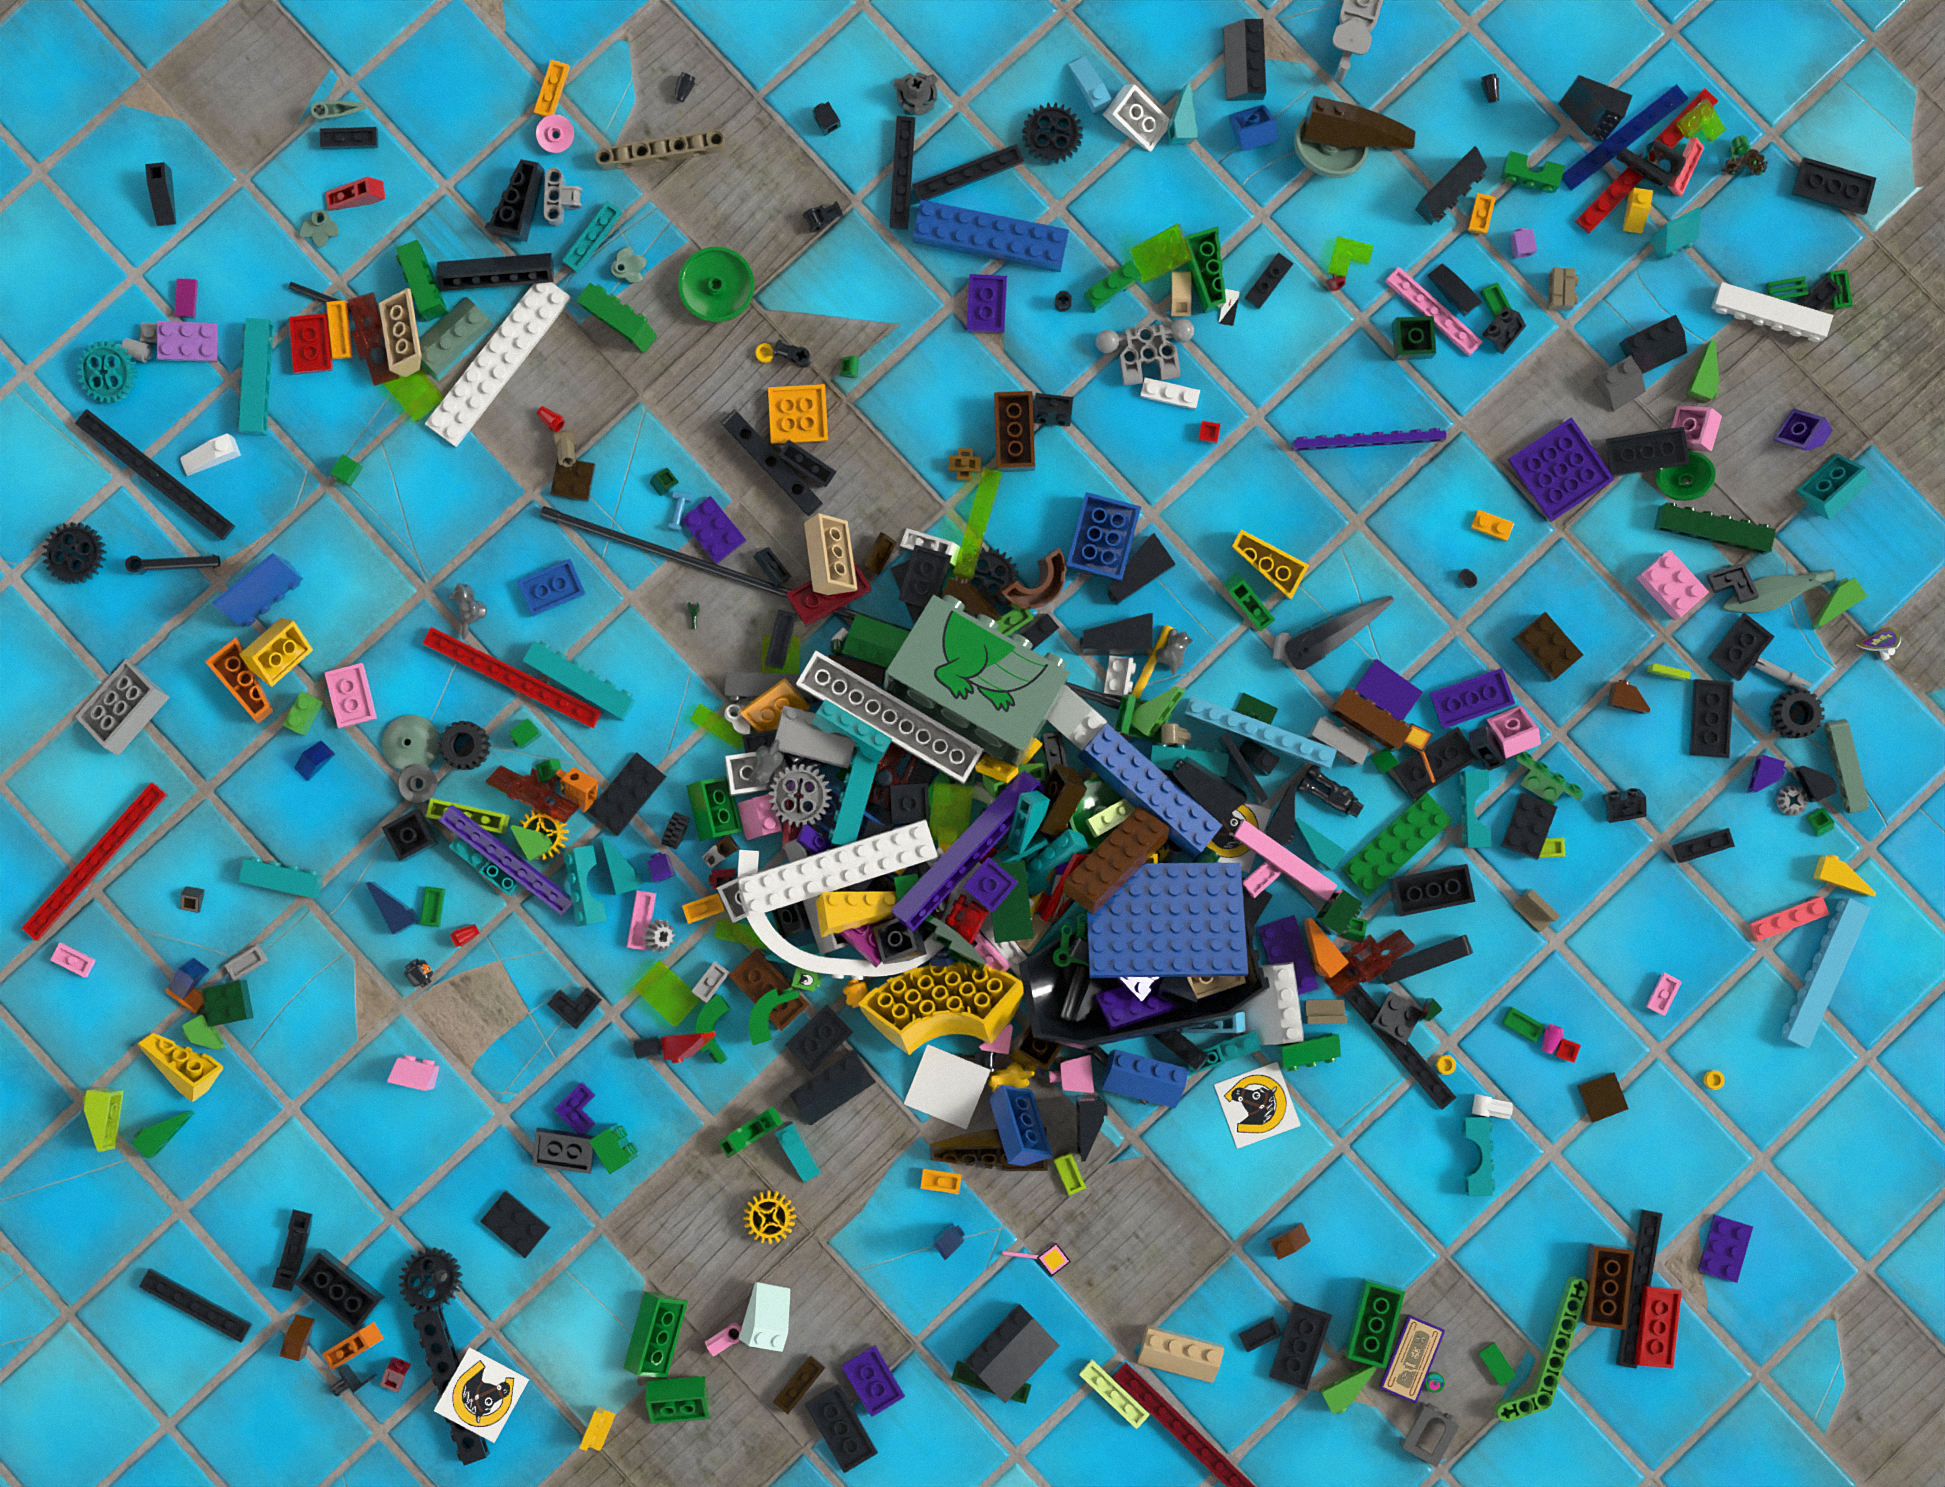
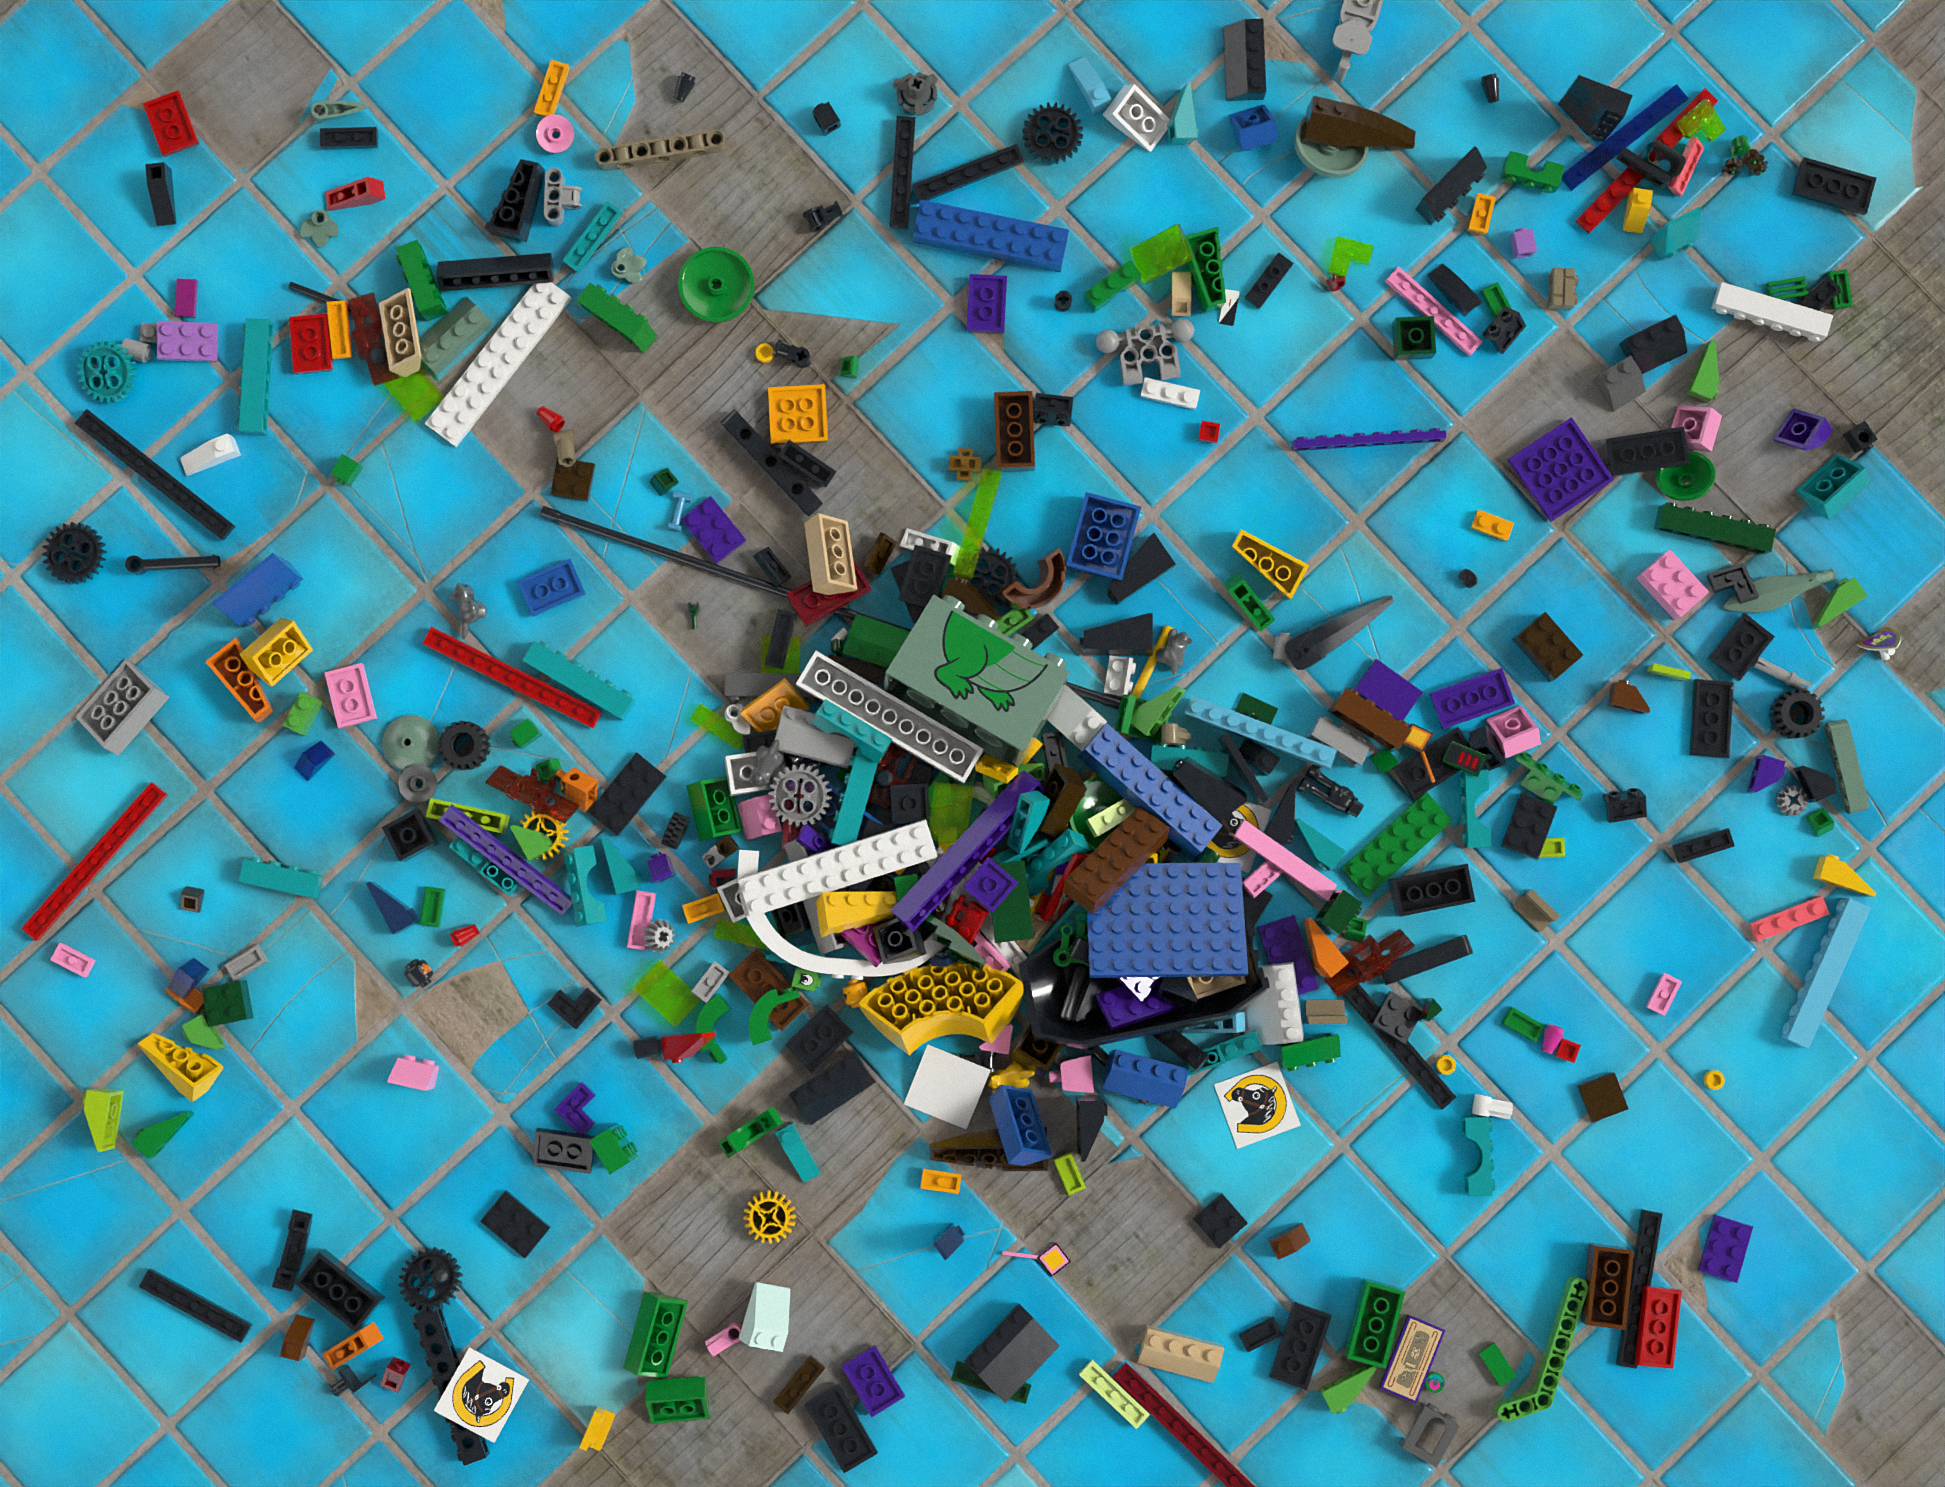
(171, 123): none -> red plate
(1220, 1220): none -> black plate
(1464, 758): none -> slope
(1864, 430): none -> black brick

